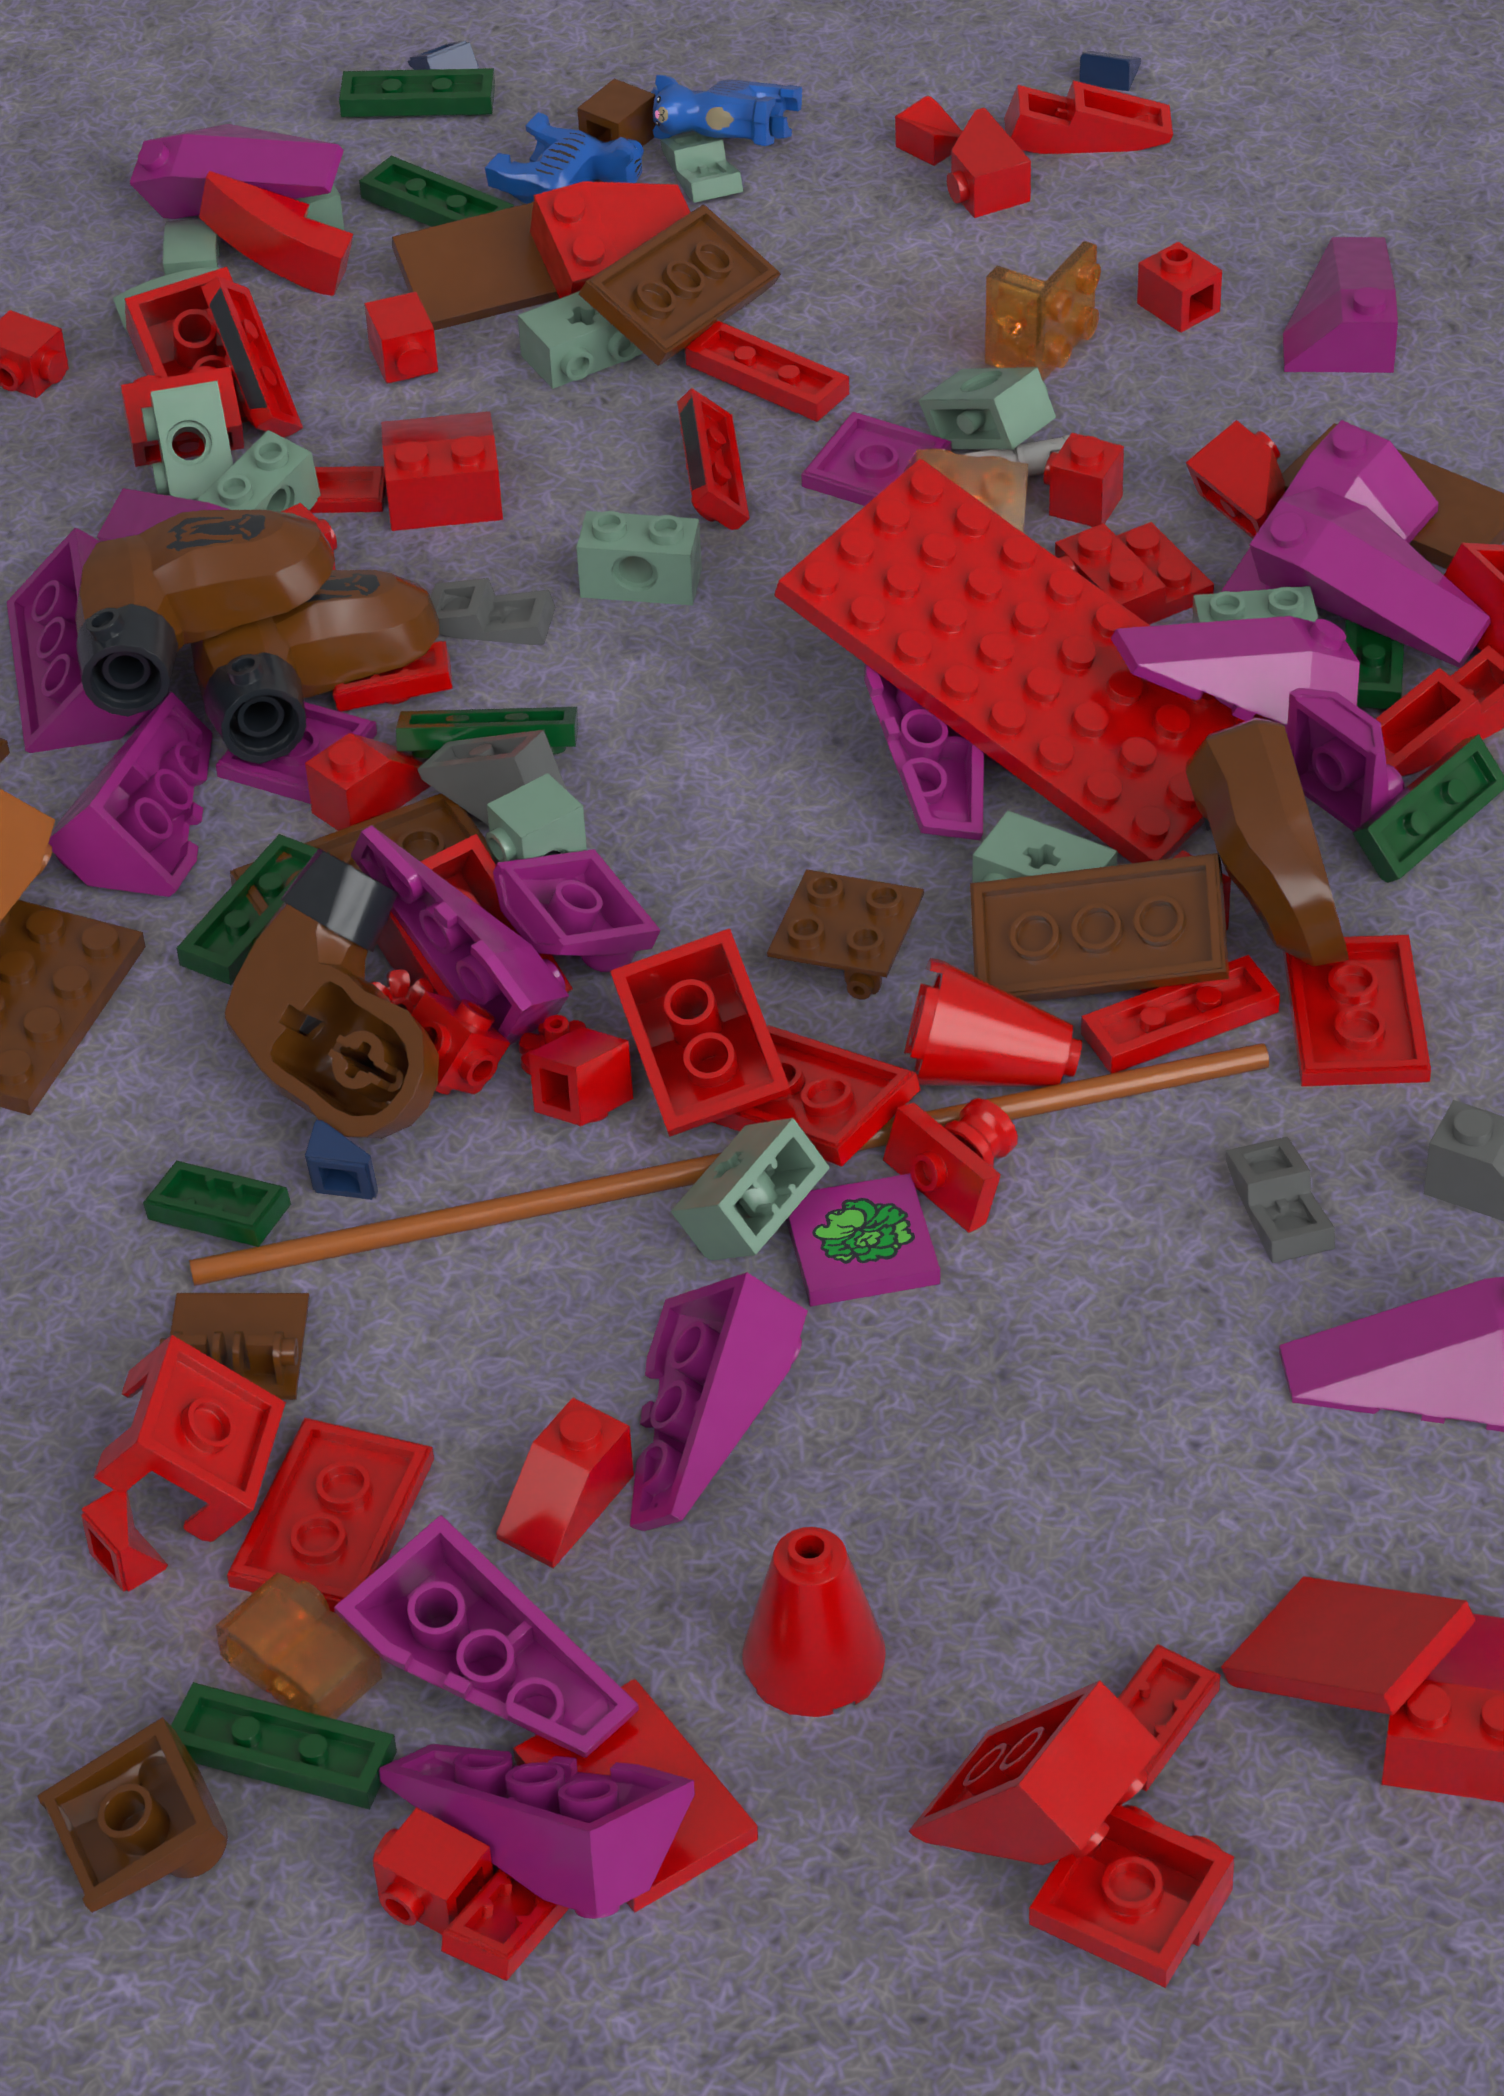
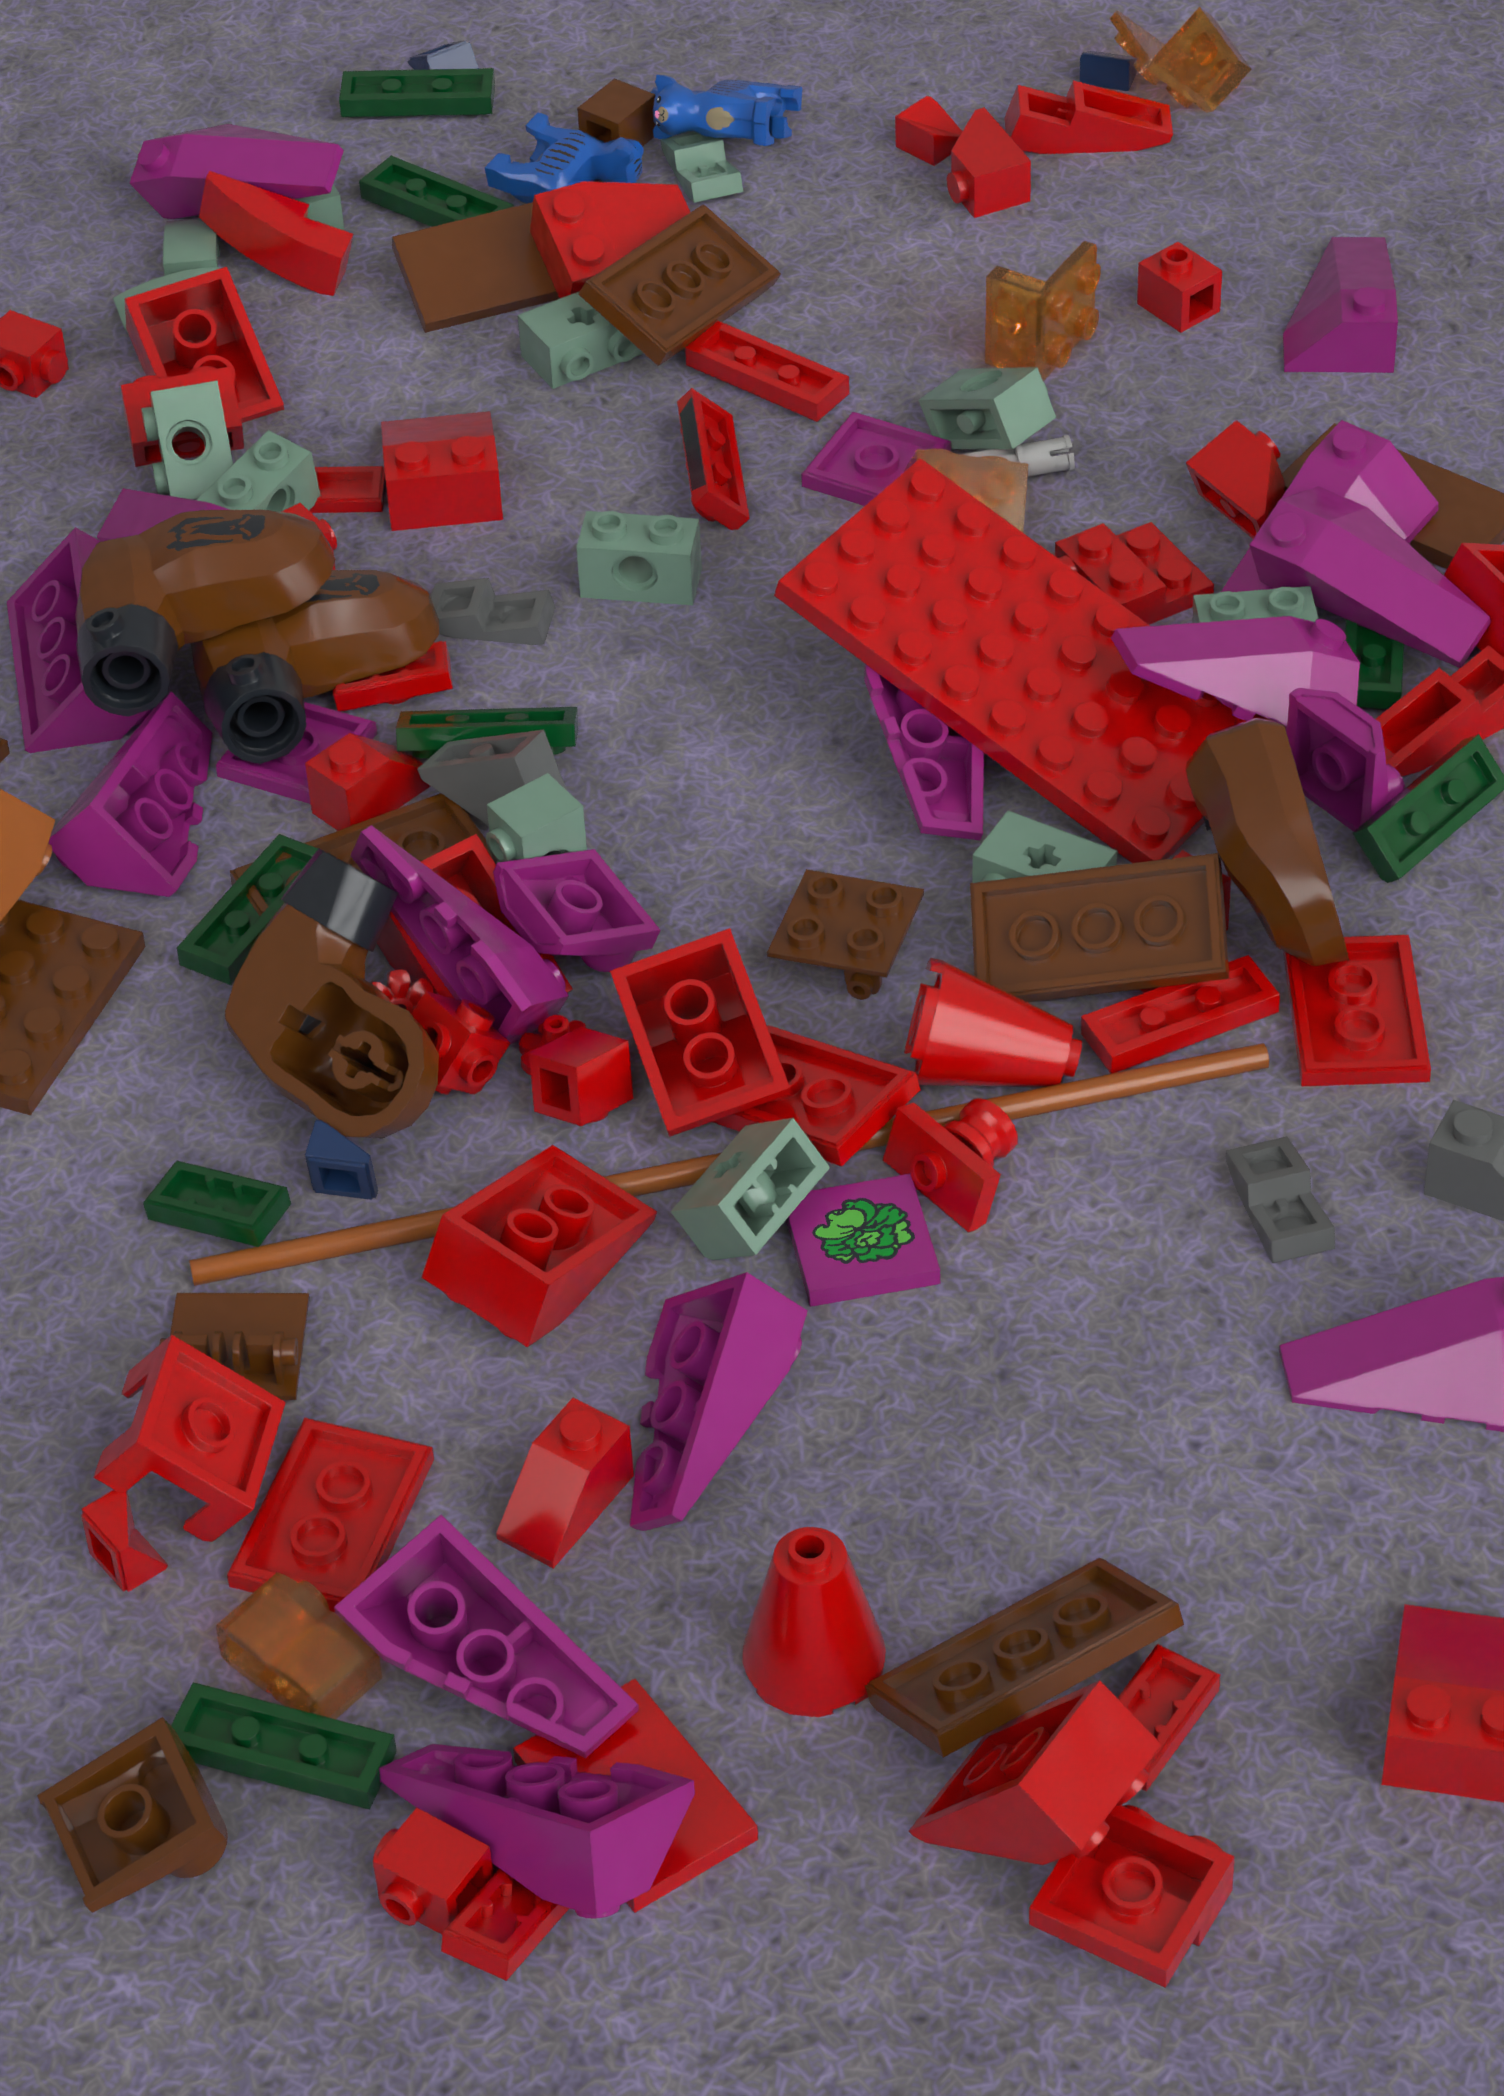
(251, 357): red plate -> none
(401, 337): red brick -> none
(534, 1243): none -> red slope
(1023, 1656): none -> reddish brown tile
(1085, 480): red brick -> none
(1195, 63): none -> clear orange bracket
(1349, 1644): red tile -> none

